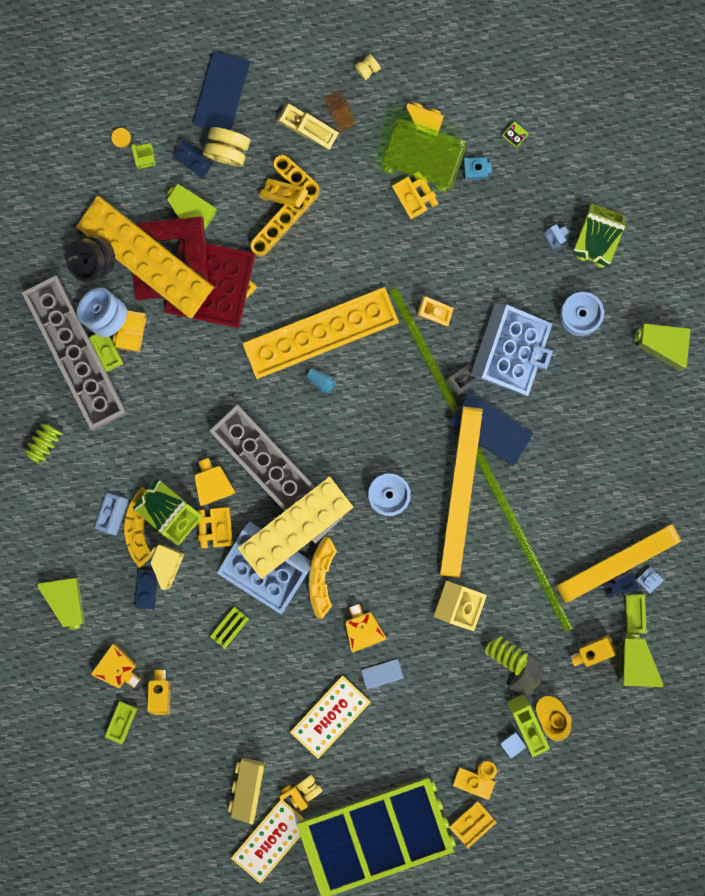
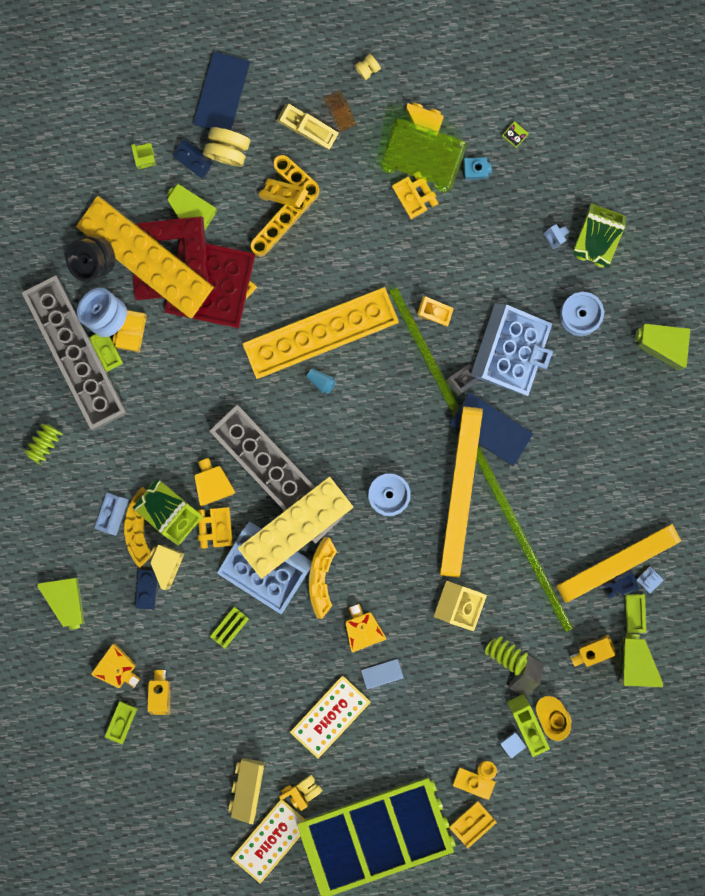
(121, 138): yellow tile -> none

